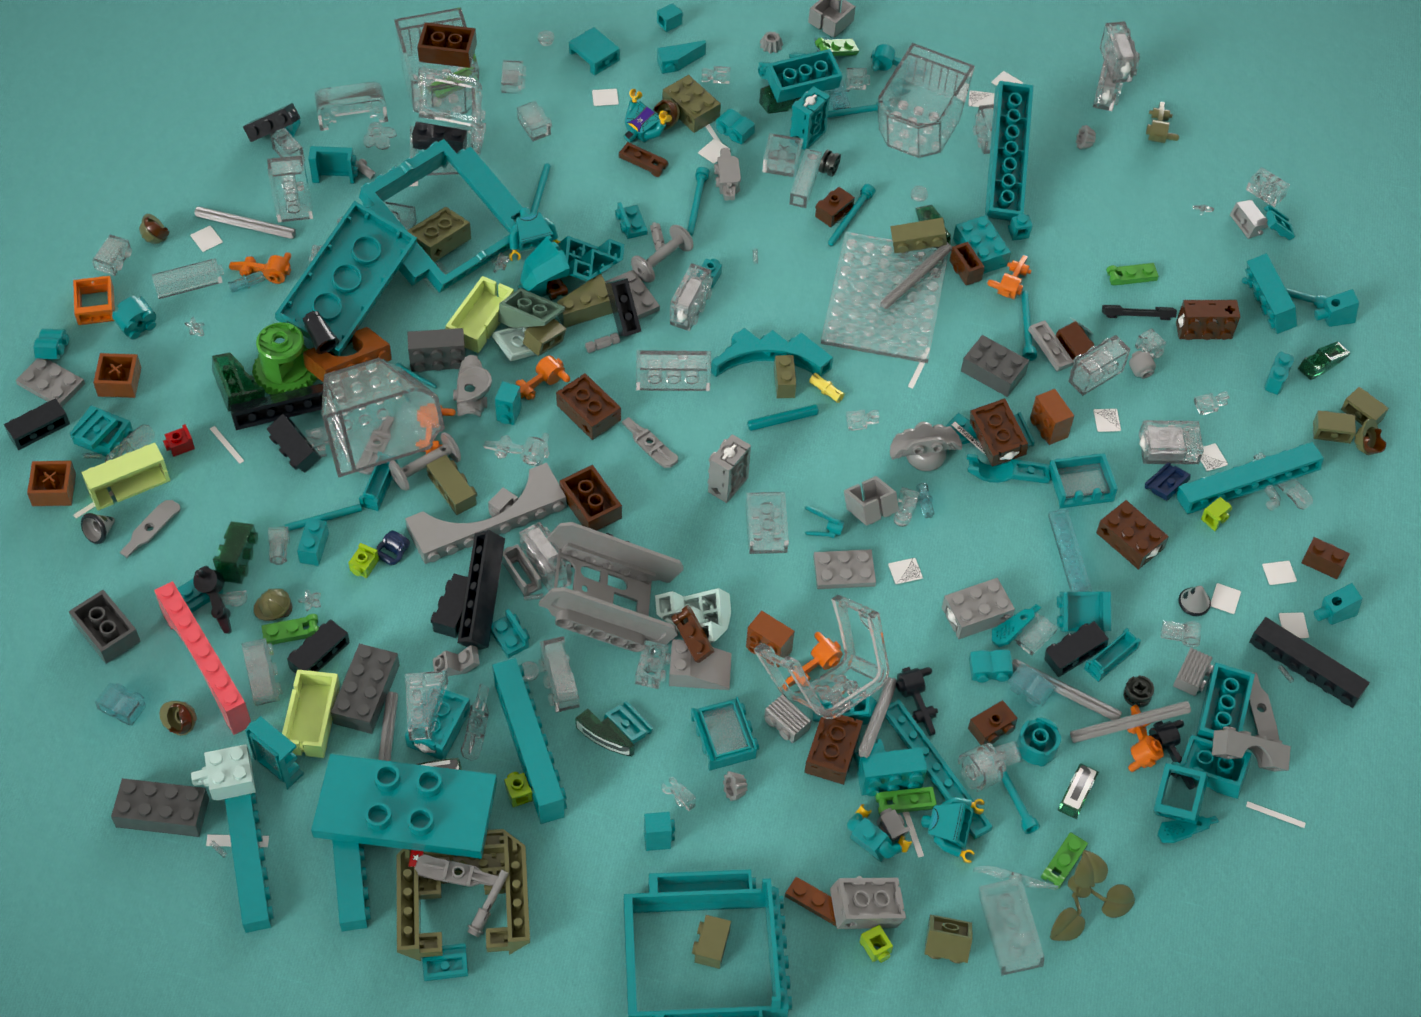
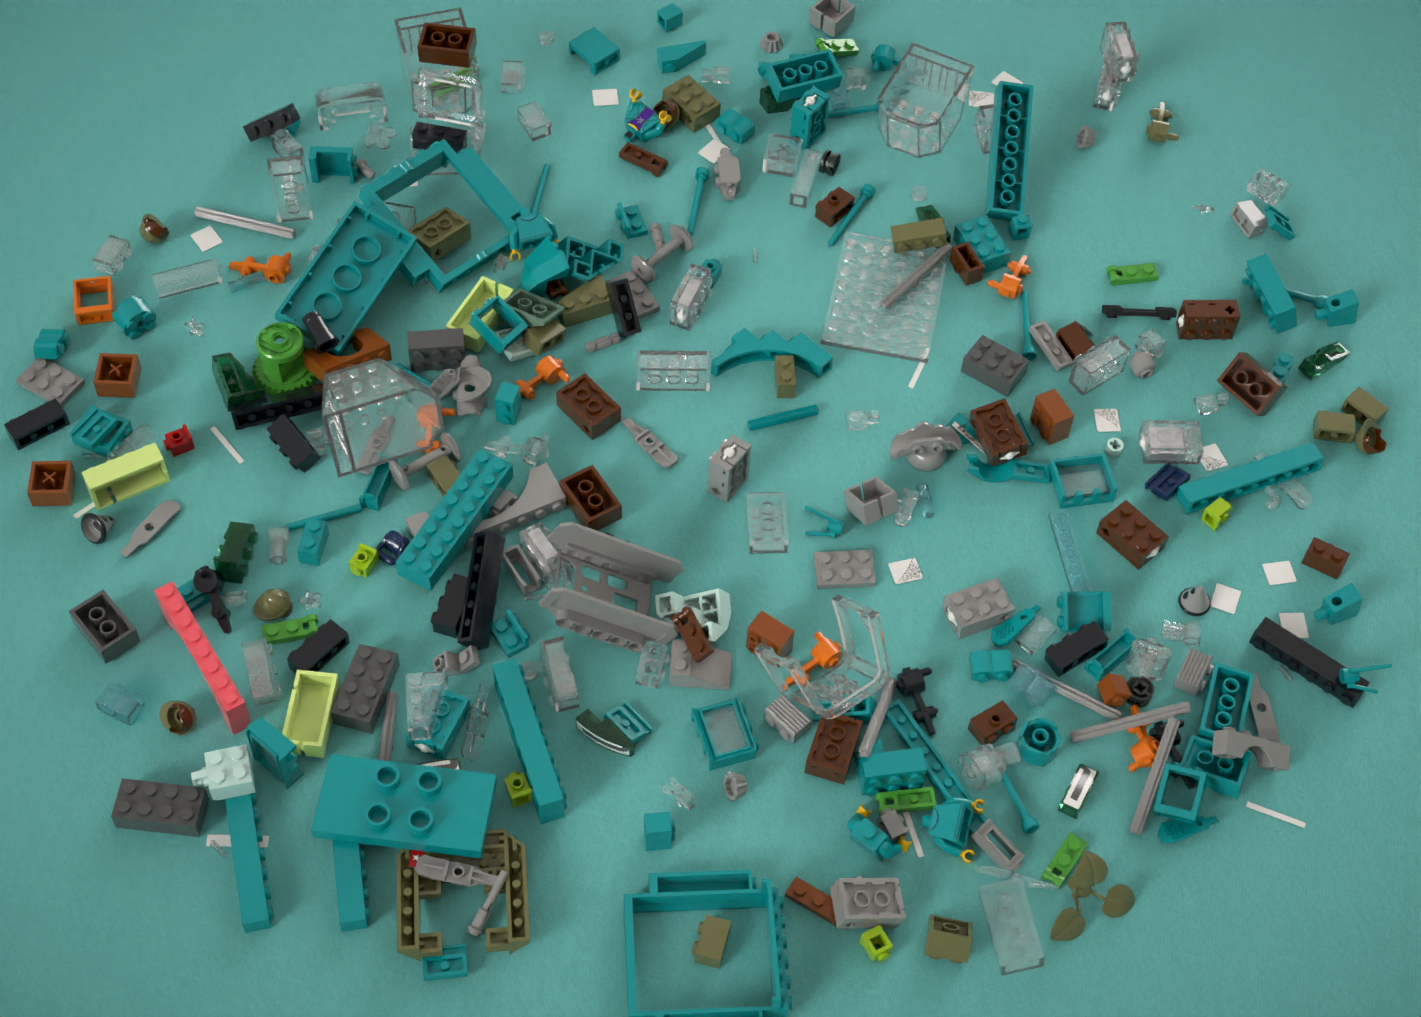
(446, 382): none -> light grey hinge
(454, 519): none -> teal brick
(508, 314): none -> teal window
(826, 388): light yellow pin -> none
(992, 850): none -> light grey window
(1109, 447): none -> light aqua bush
(1114, 690): none -> dark orange brick
(1148, 658): none -> clear brick
(1154, 776): none -> light grey axle
(1252, 384): none -> reddish brown brick
(1352, 675): none -> teal plant

